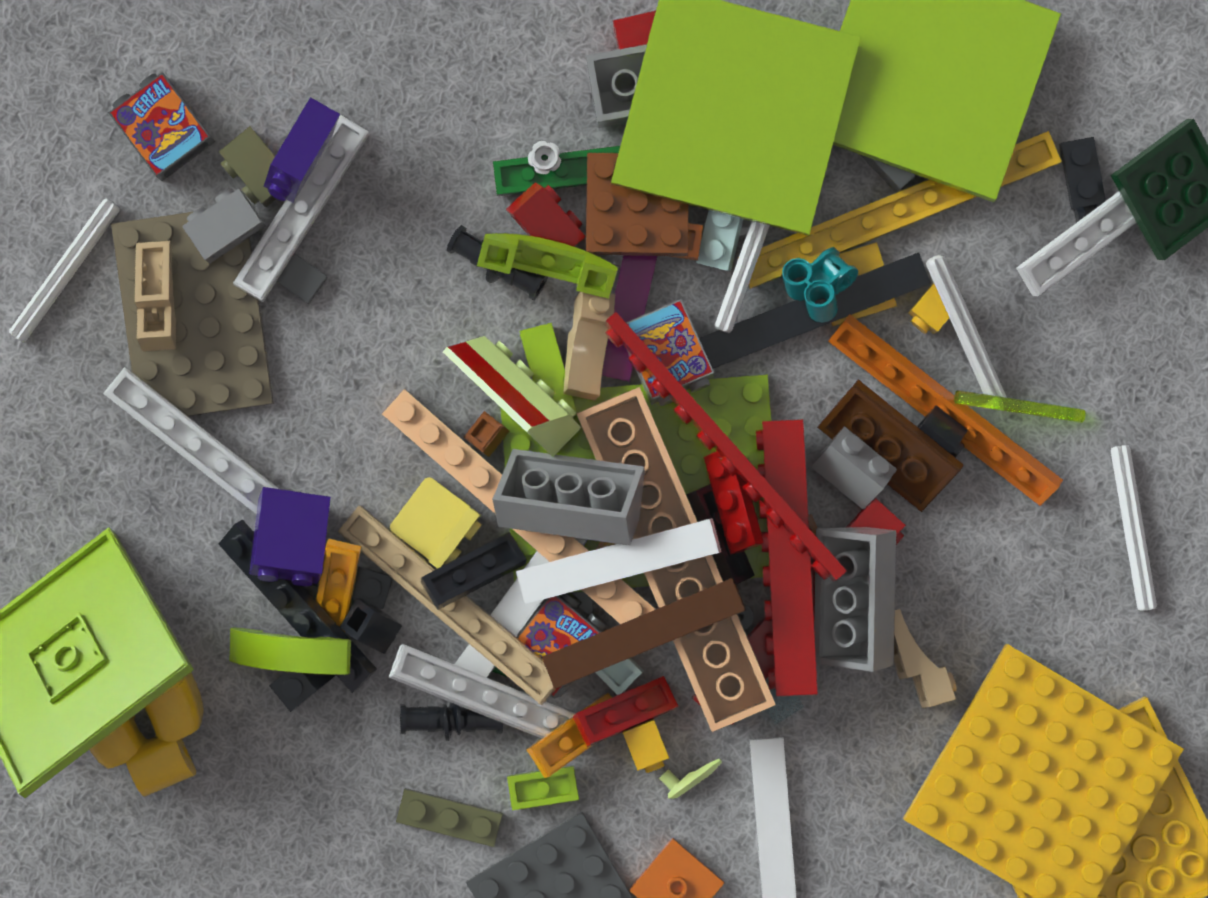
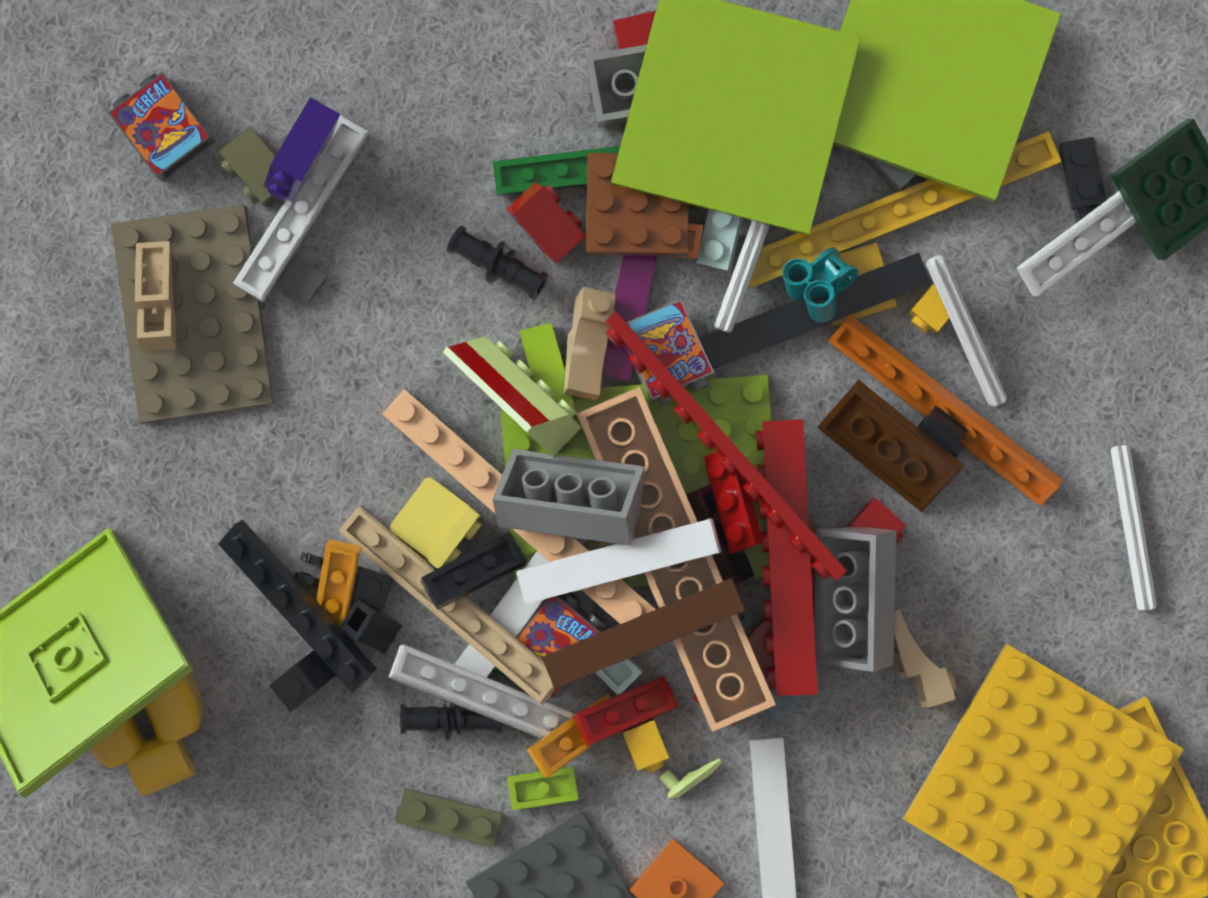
(64, 270): white axle -> none
(187, 438): white tile -> none
(223, 224): light grey brick -> none
(289, 536): dark purple brick -> none
(289, 652): lime slope -> none
(486, 434): dark orange tile -> none
(543, 148): white plate -> none
(548, 258): lime slope -> none
(854, 468): light grey brick -> none
(1019, 406): clear neon green bar -> none

